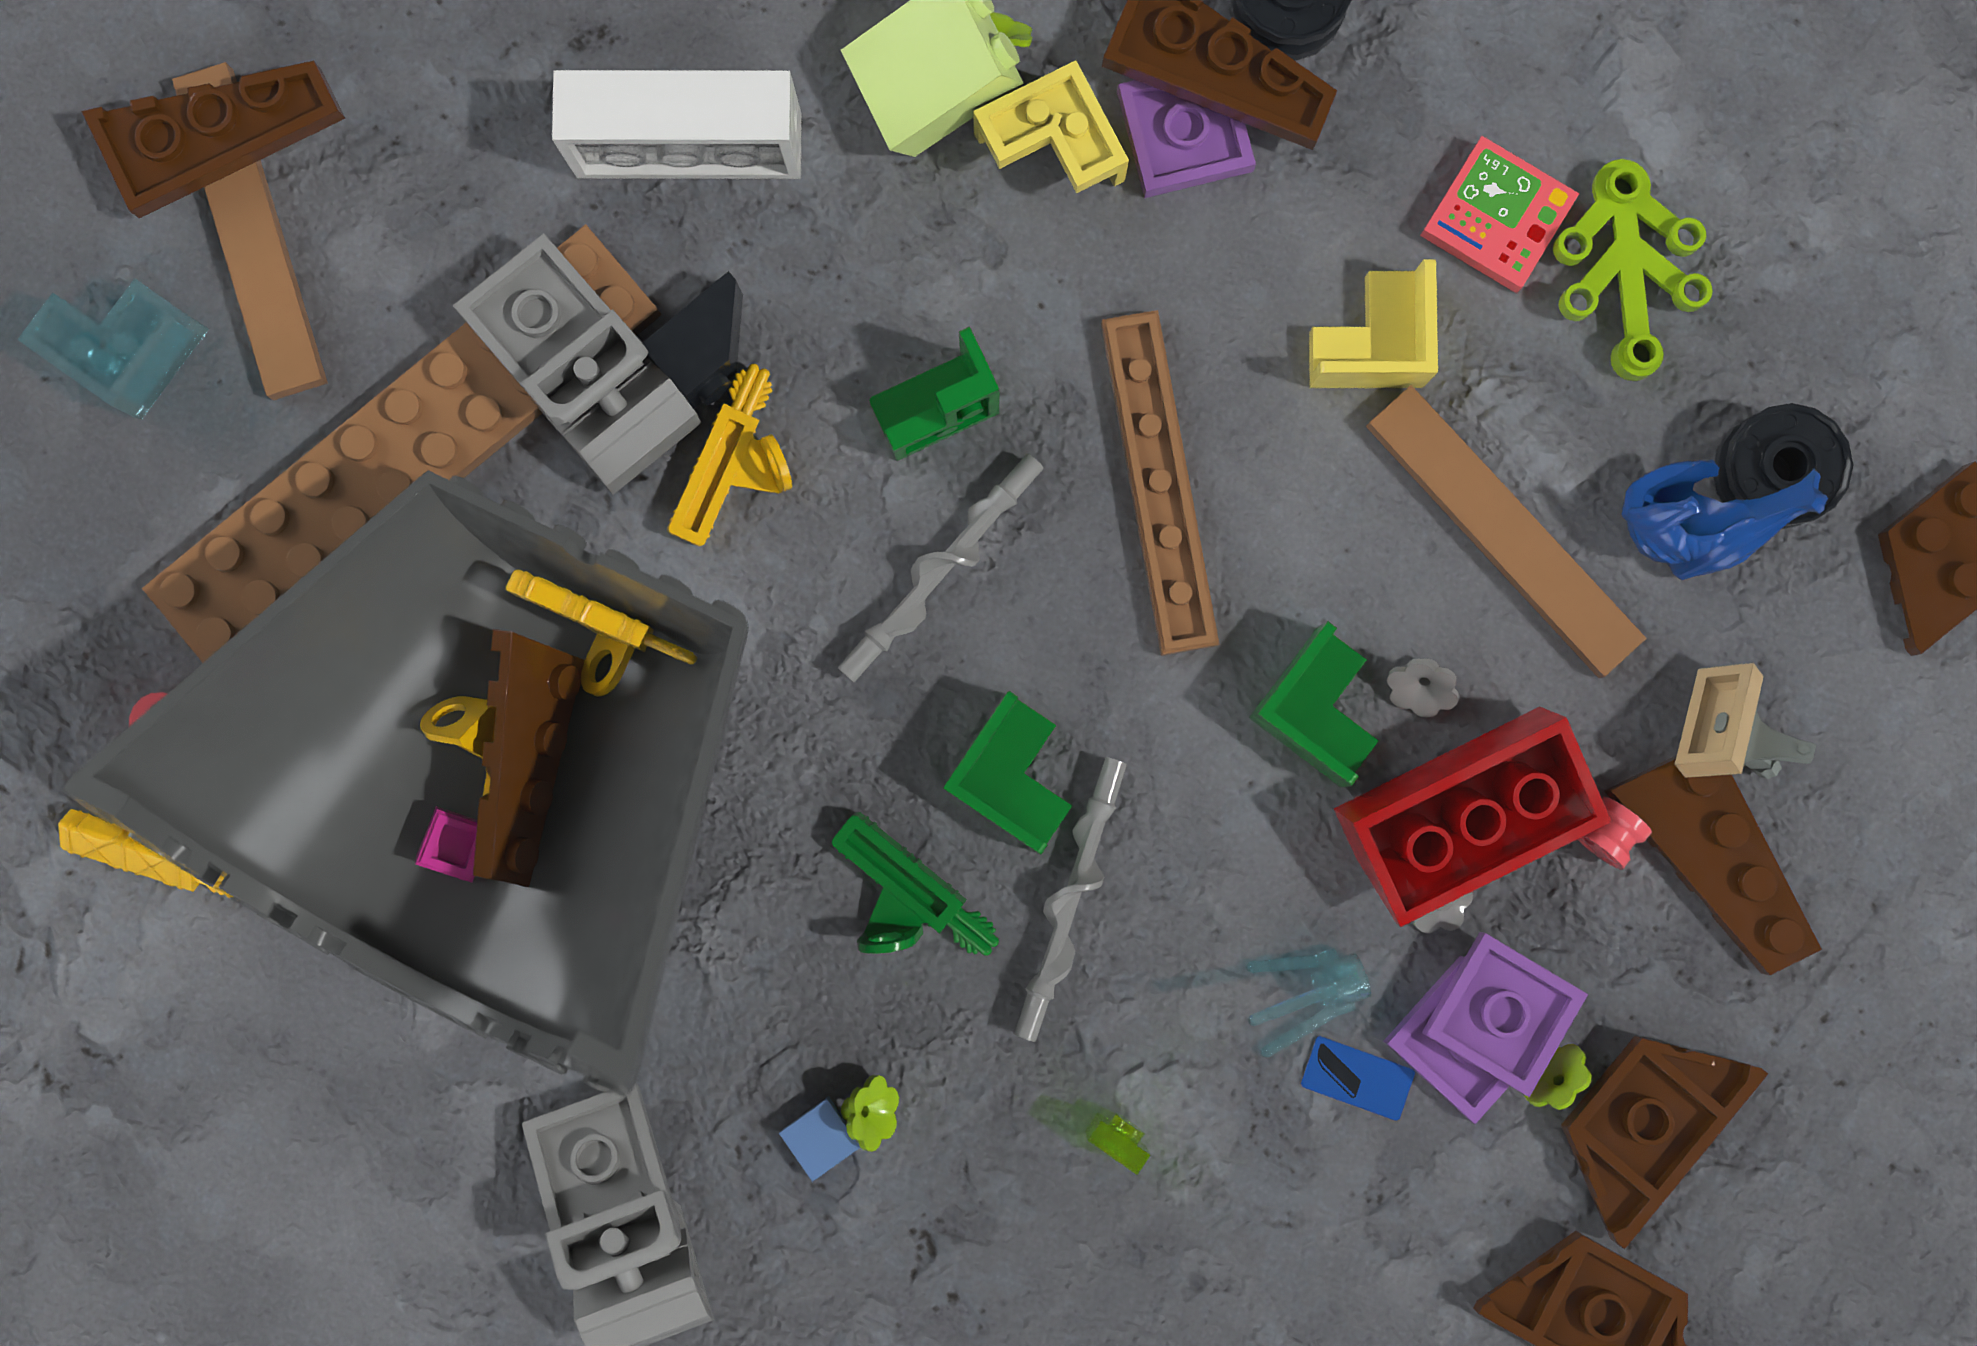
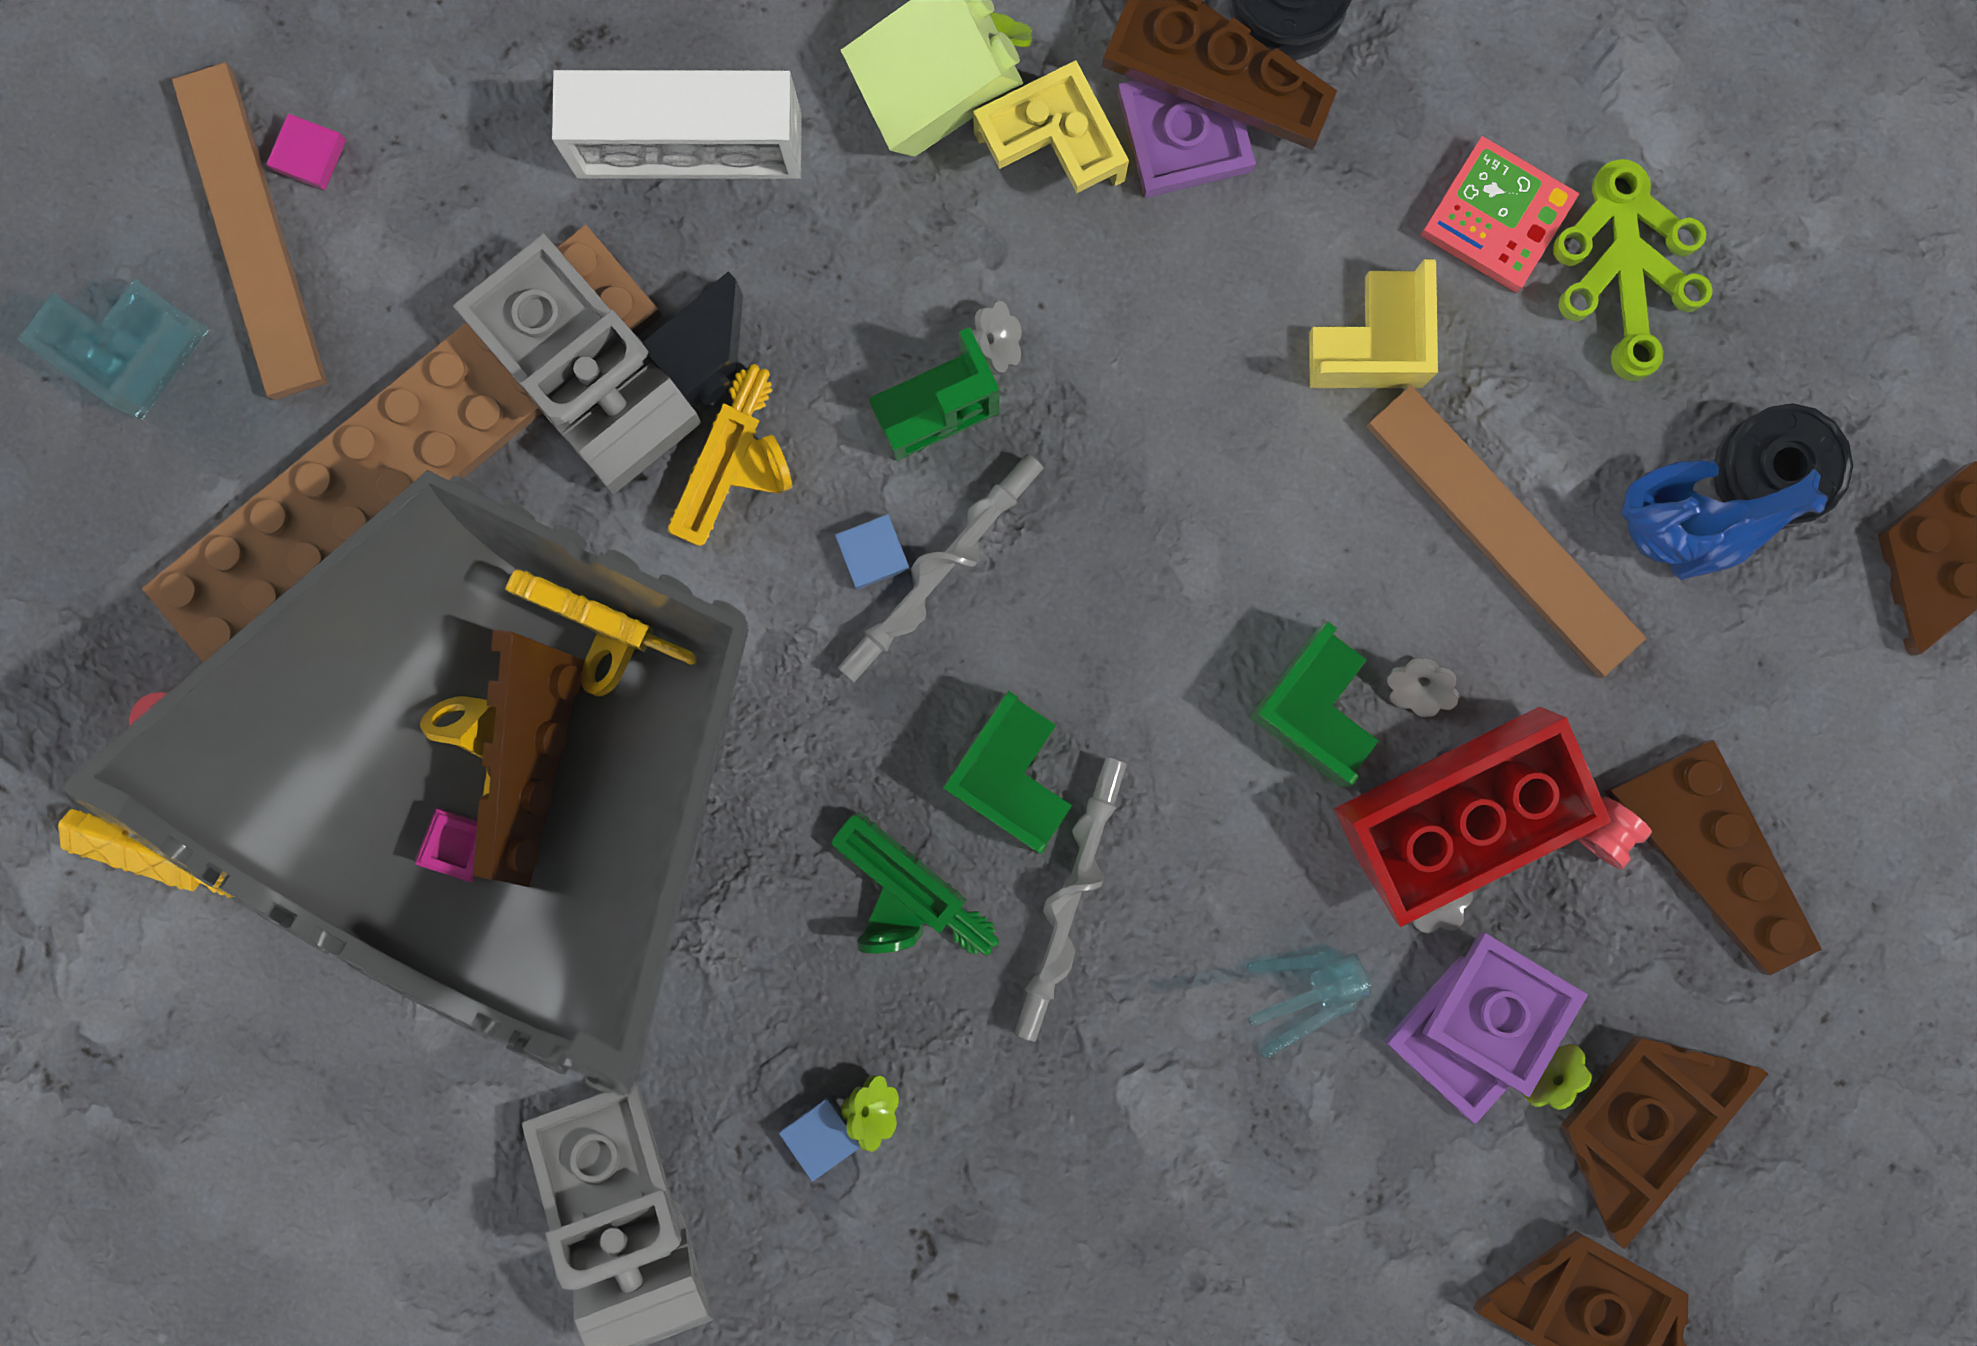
(196, 138): reddish brown wing -> none
(306, 152): none -> dark pink tile
(872, 552): none -> medium blue tile
(998, 336): none -> light grey plant
(1119, 1140): clear neon green plate -> none
(1159, 483): medium nougat tile -> none
(1357, 1078): blue sticker -> none
(1726, 731): tan piece -> none

